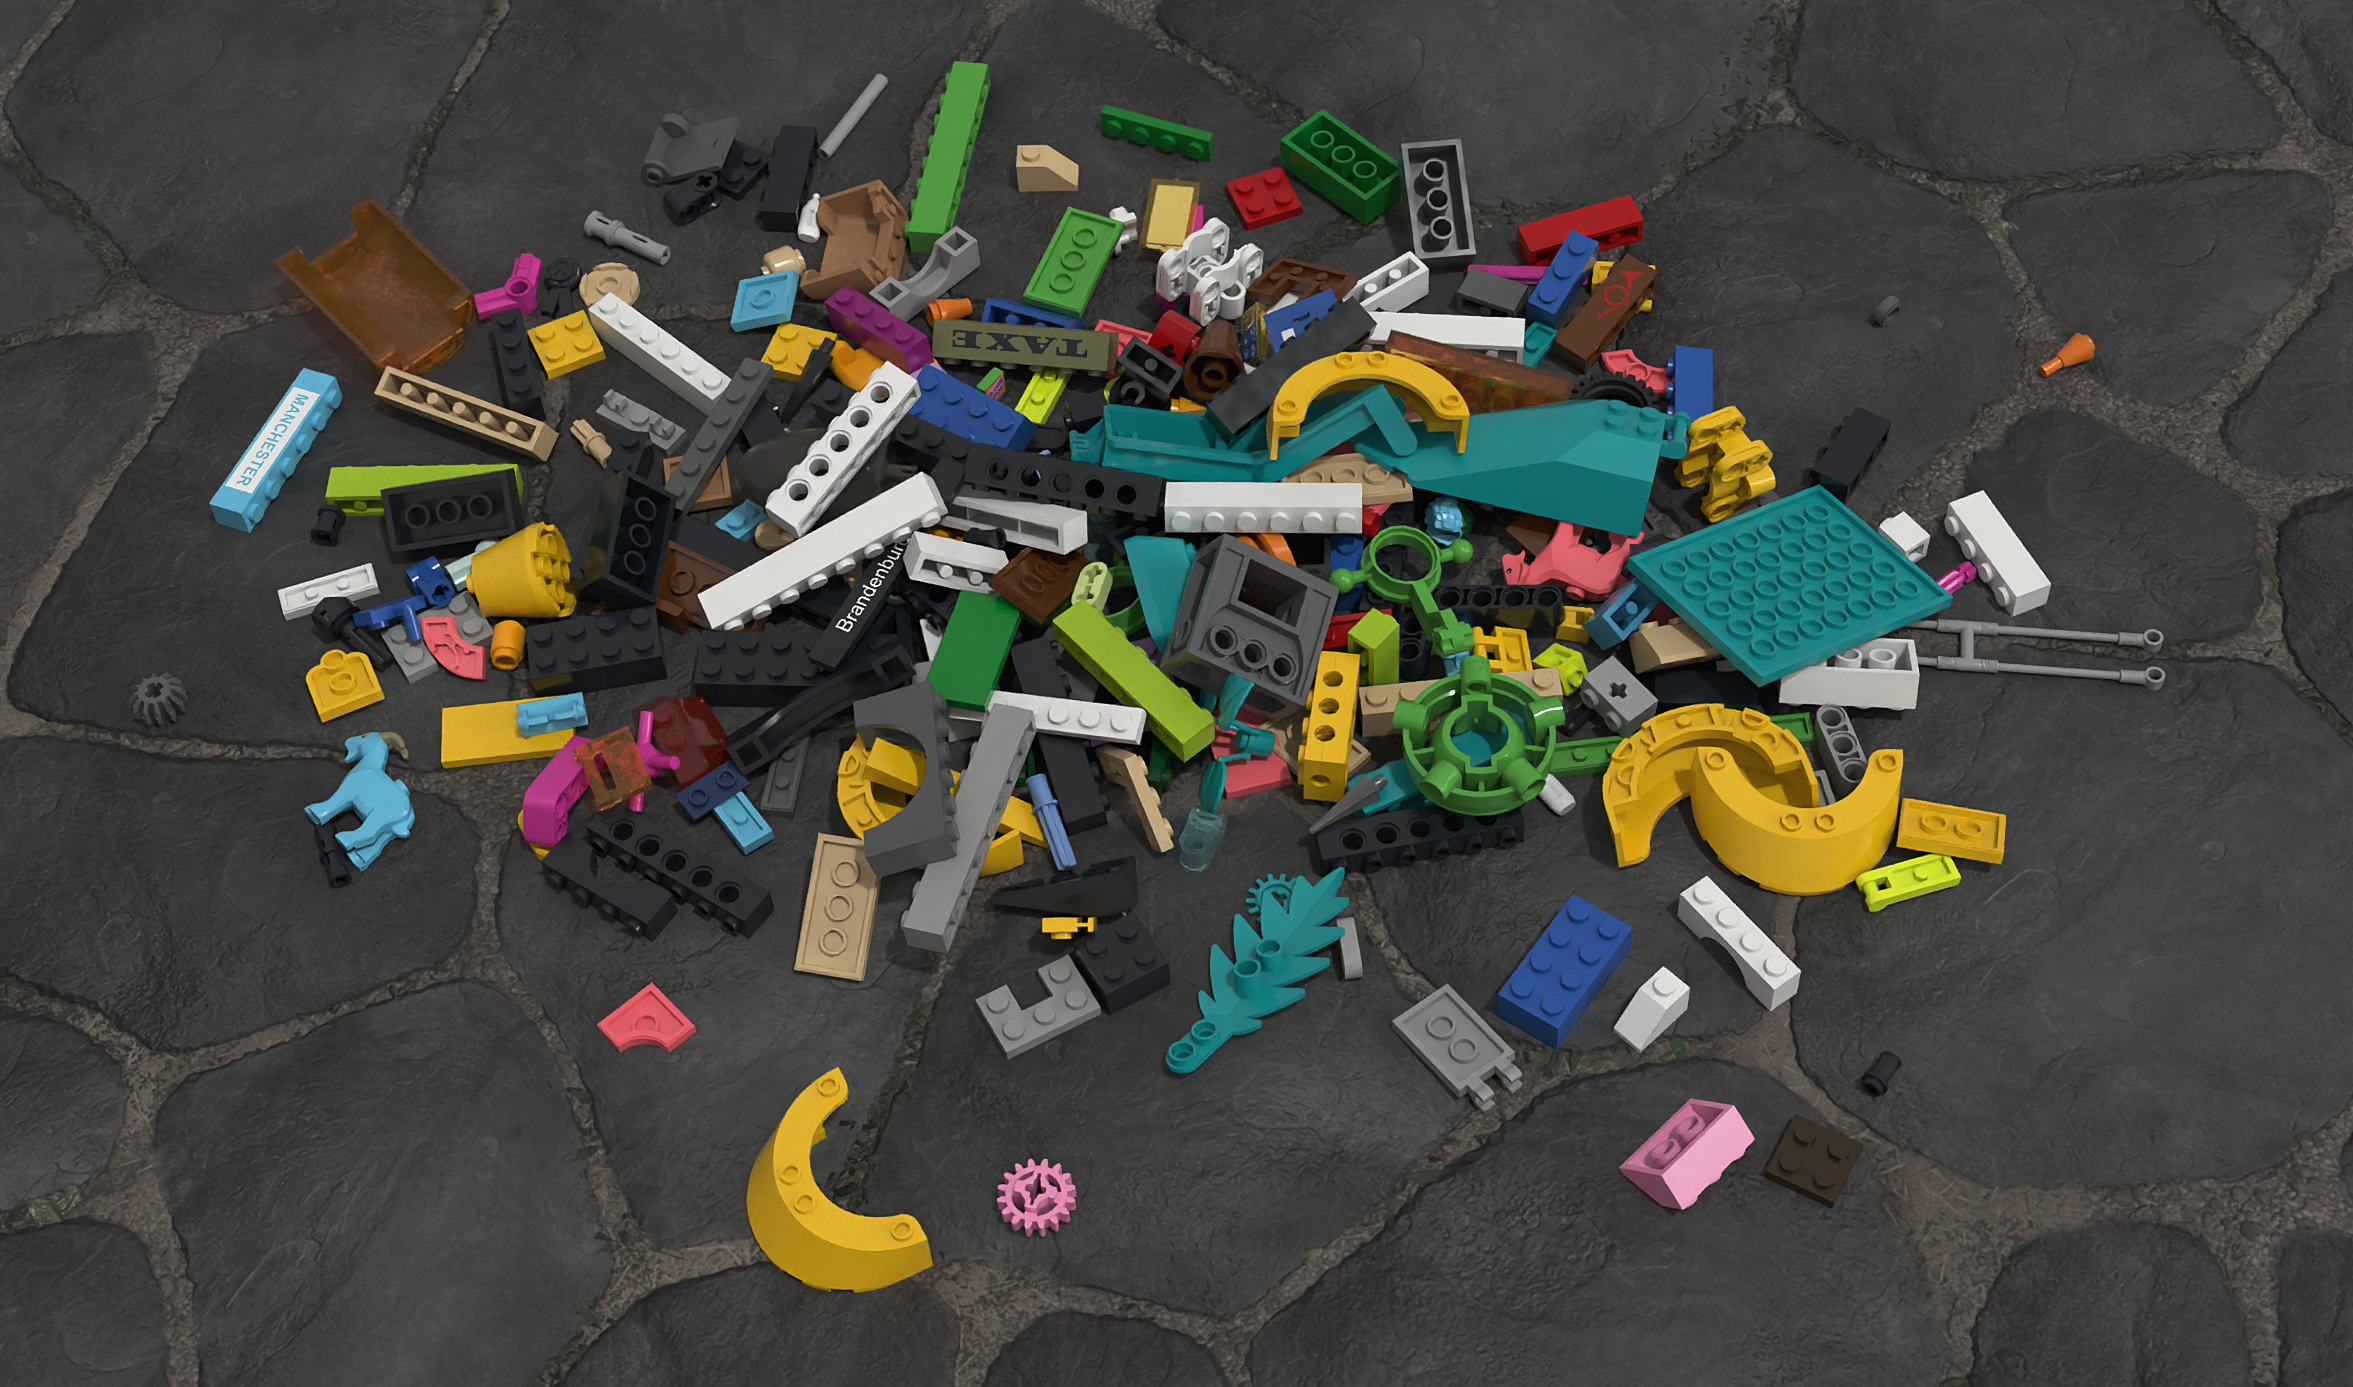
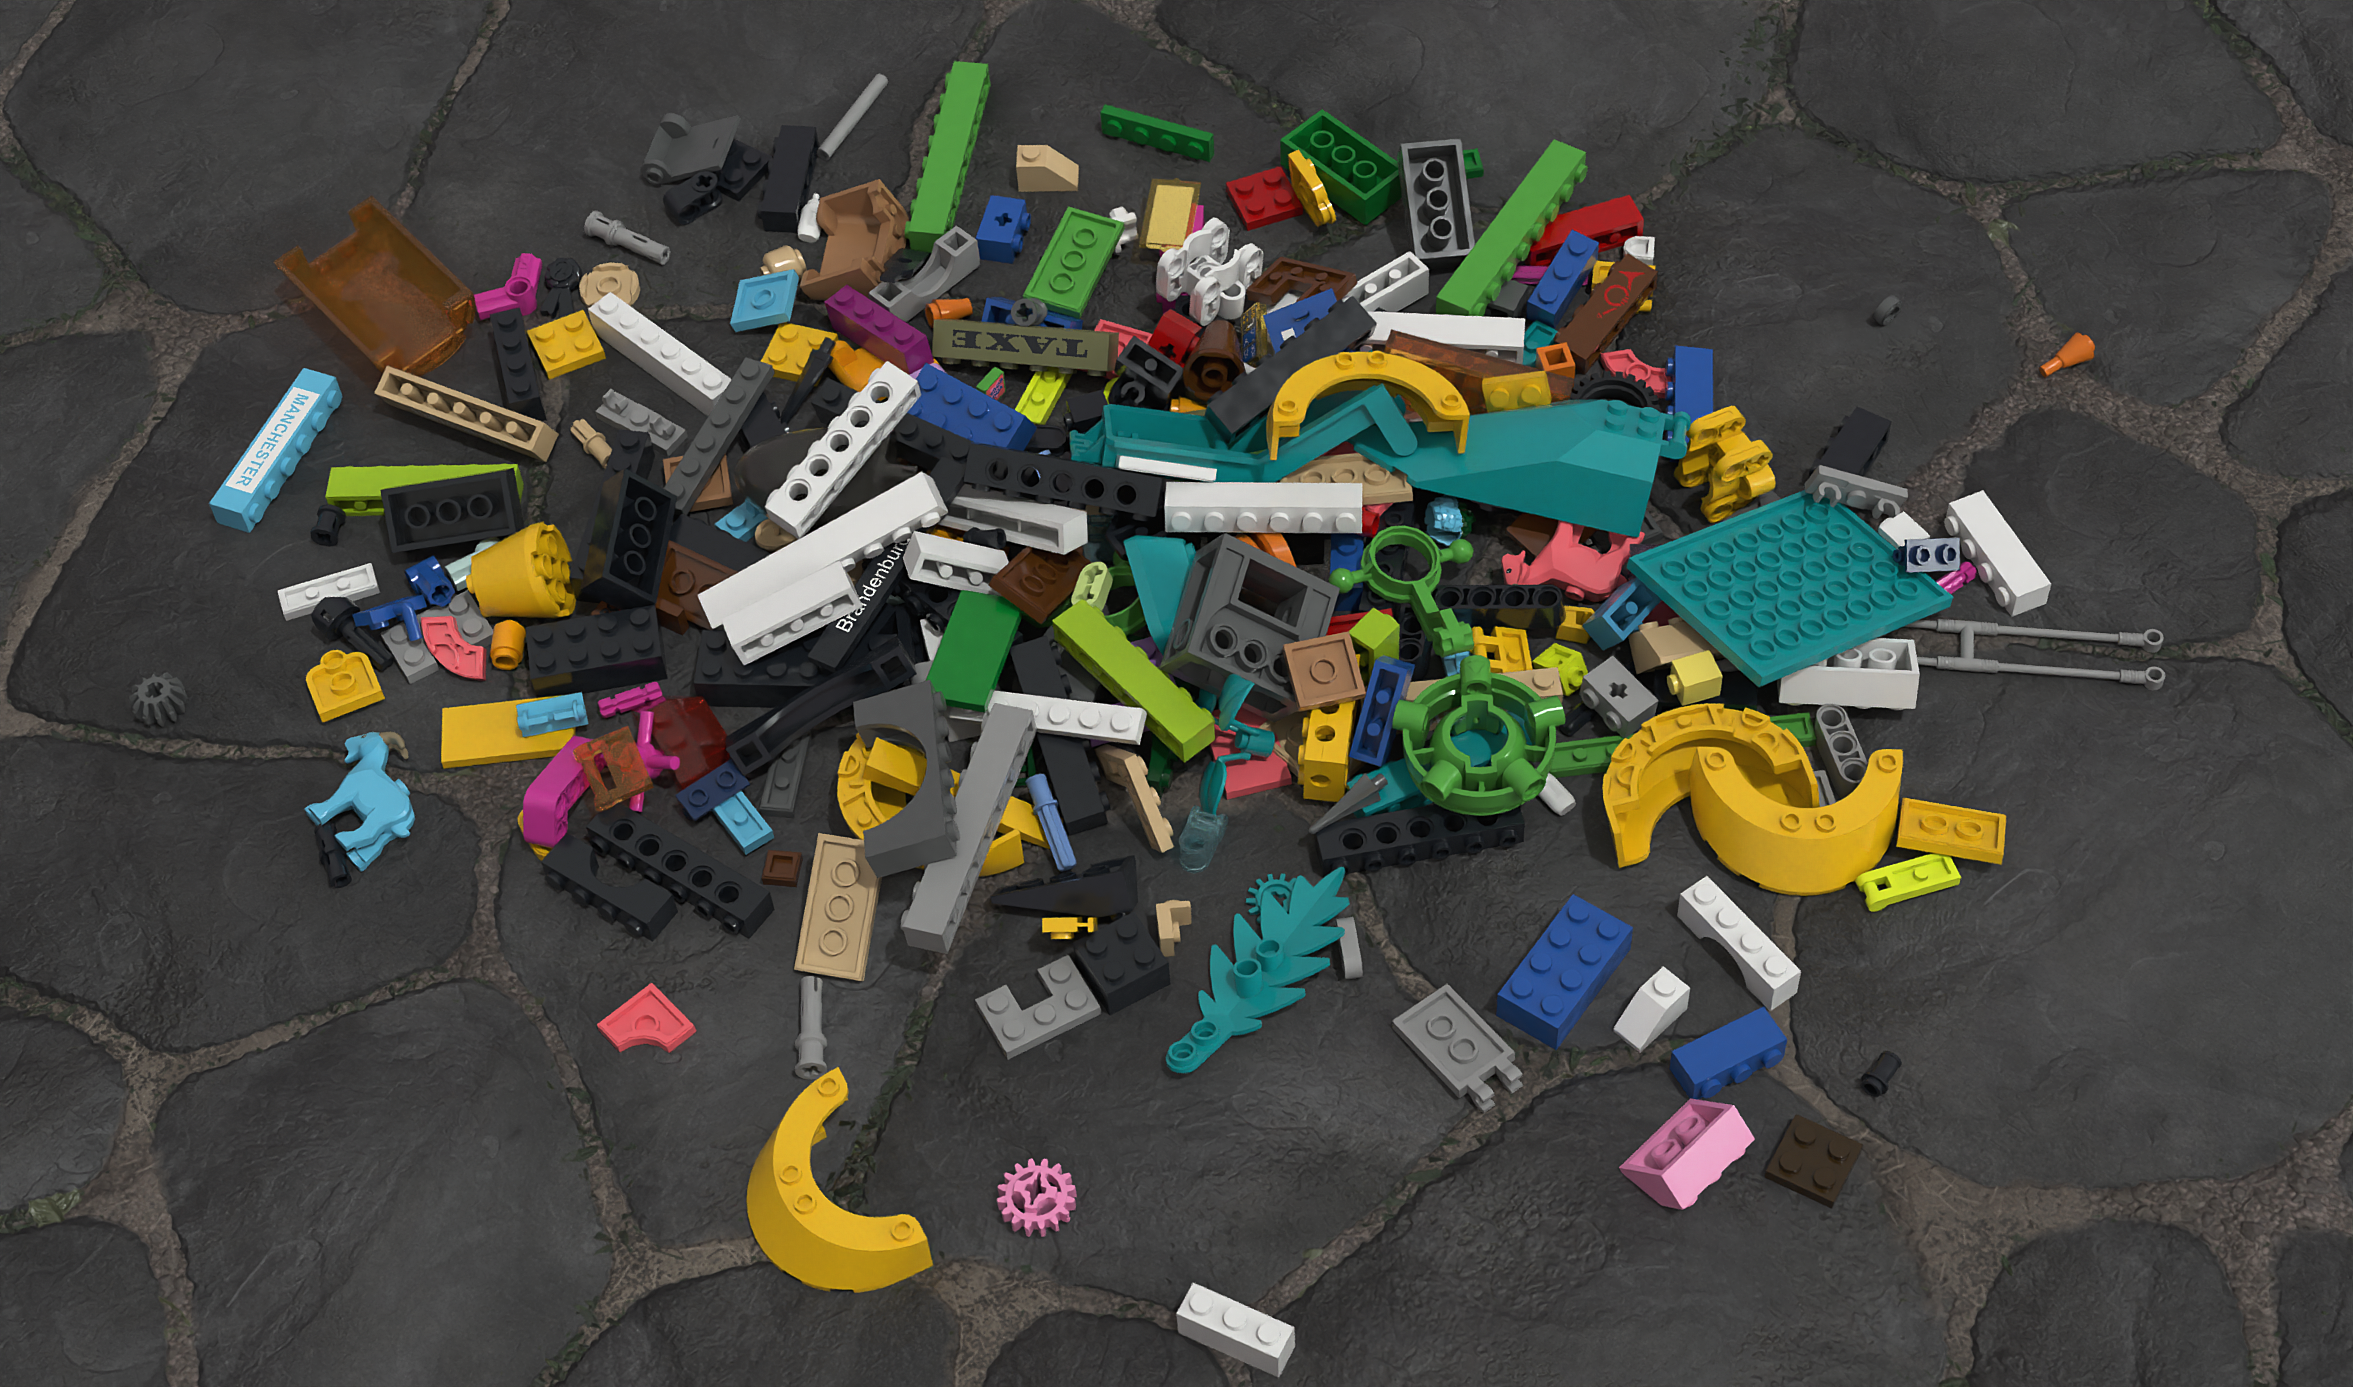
(629, 699): none -> dark pink axle
(782, 868): none -> reddish brown tile
(791, 613): none -> white brick
(811, 1040): none -> light grey pin
(903, 264): none -> black piece
(1002, 229): none -> blue brick
(1019, 309): none -> dark grey bush
(1166, 468): none -> white tile
(1168, 919): none -> tan bracket
(1236, 1330): none -> white brick
(1310, 189): none -> yellow plate
(1323, 671): none -> medium nougat plate
(1374, 730): none -> blue brick
(1473, 164): none -> green tile
(1513, 232): none -> bright green brick
(1516, 391): none -> yellow plate
(1556, 359): none -> orange brick
(1640, 248): none -> white tile
(1695, 678): none -> light yellow brick
(1728, 1054): none -> blue brick
(1855, 491): none -> light grey plate
(1929, 555): none -> hinge

